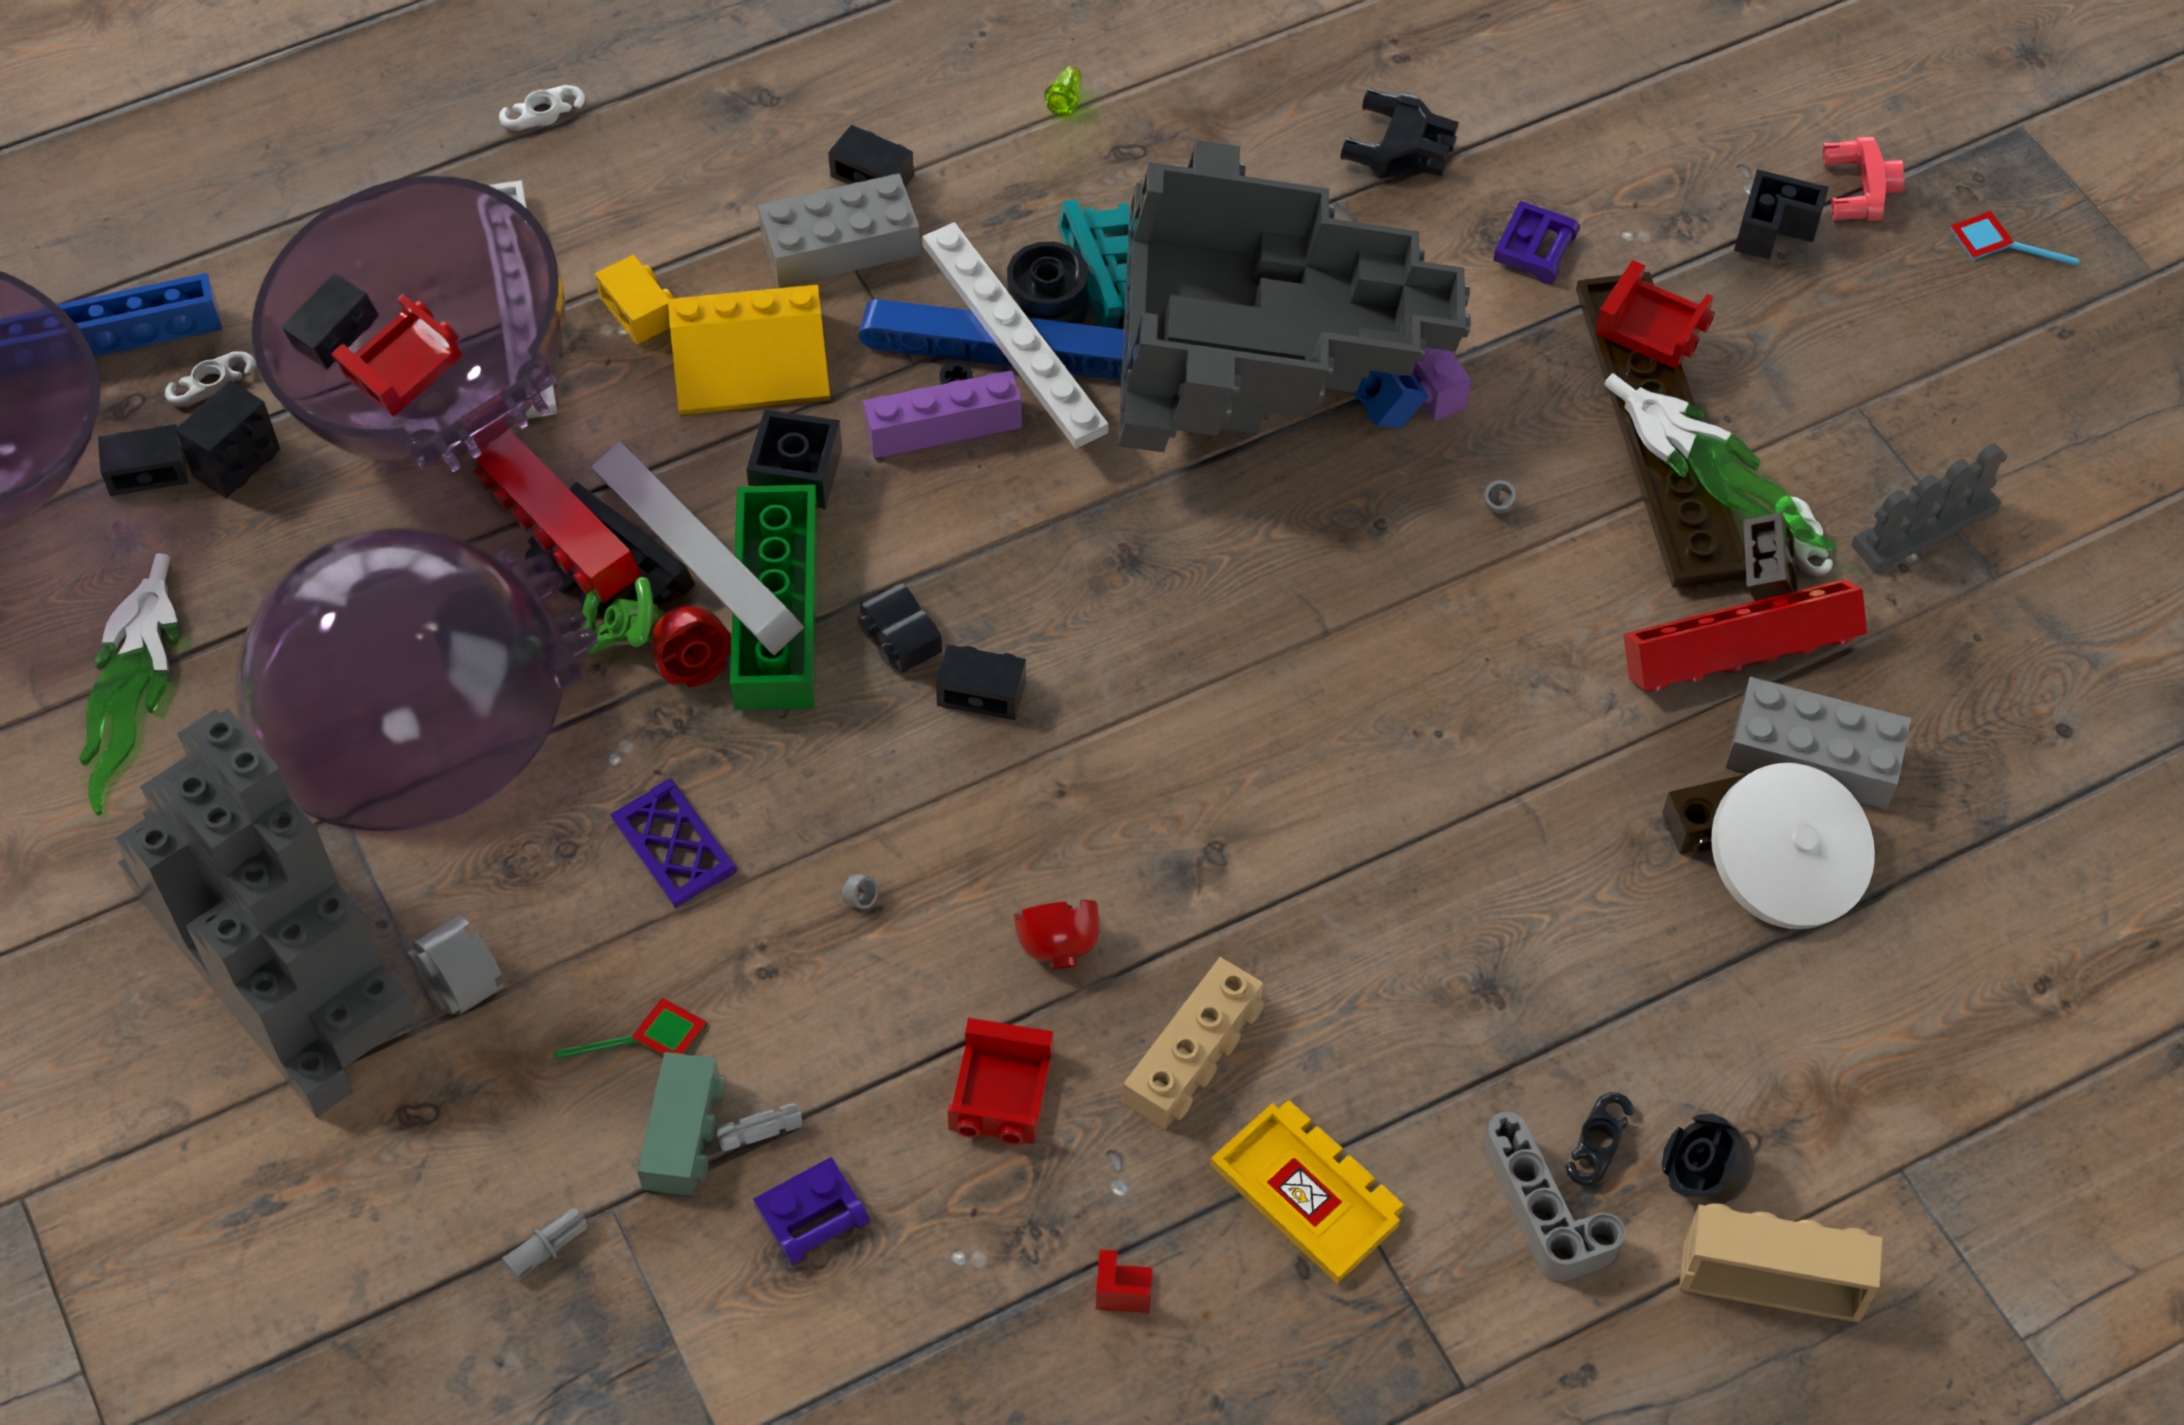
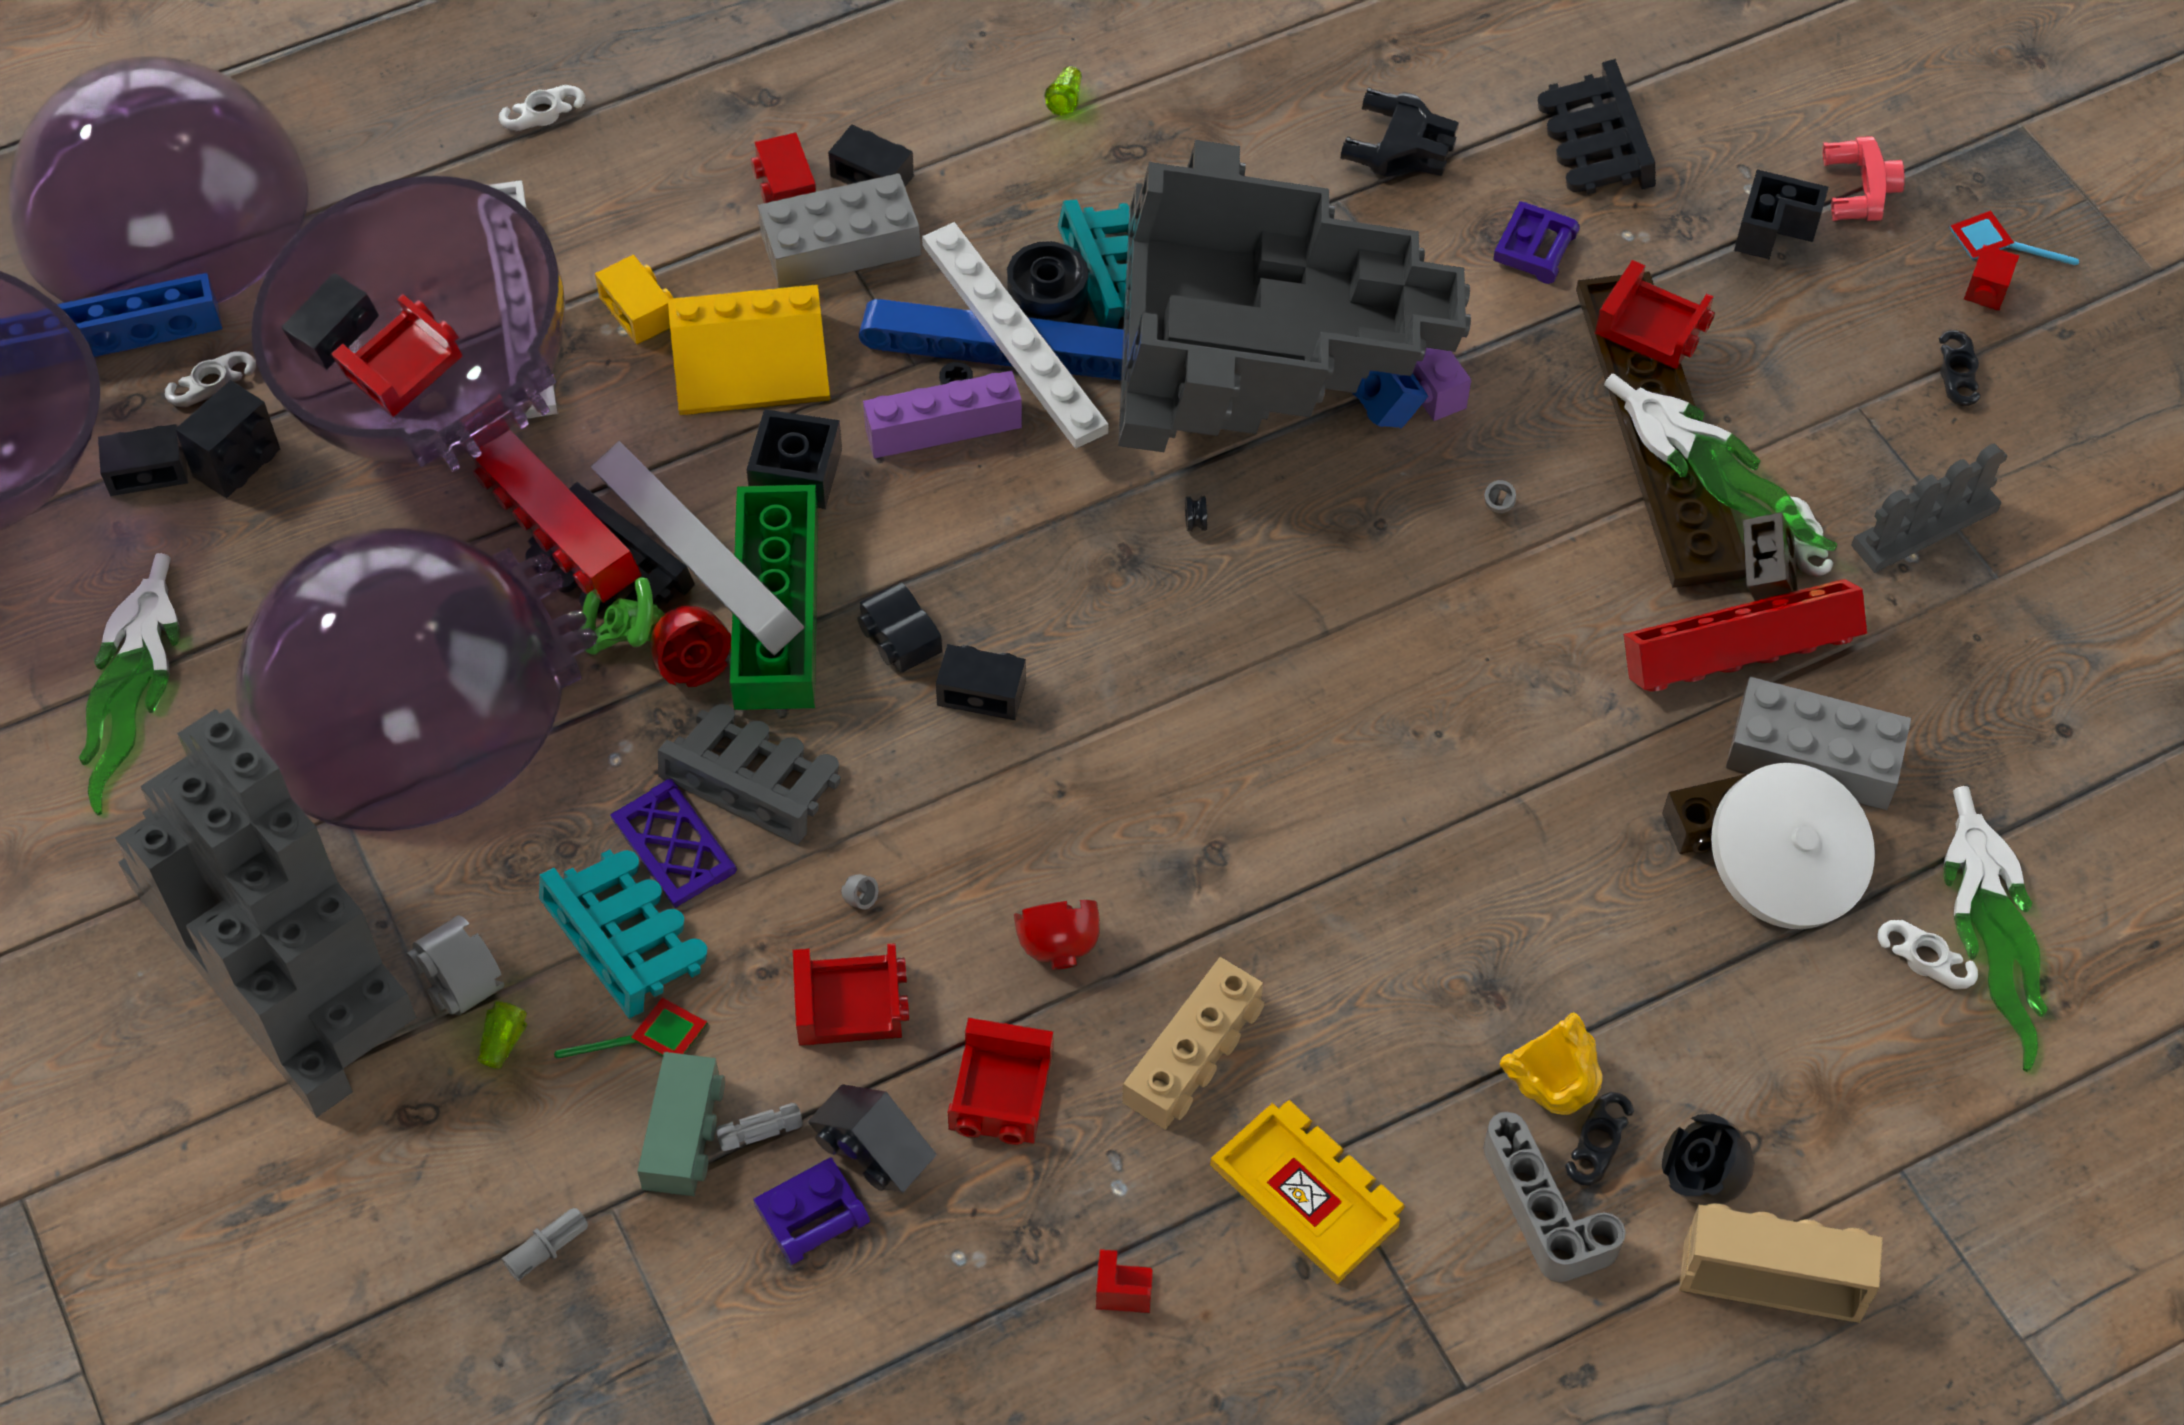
(153, 180): none -> clear purple windscreen
(500, 1033): none -> clear neon green cone
(610, 955): none -> teal fence
(740, 791): none -> dark grey fence
(782, 168): none -> red brick
(849, 997): none -> red panel
(876, 1133): none -> black brick
(1196, 513): none -> black bush
(1558, 1067): none -> yellow hair
(1602, 116): none -> black fence
(1937, 970): none -> white piece
(1955, 380): none -> black piece
(1991, 277): none -> red brick
(2002, 927): none -> clear neon green piece

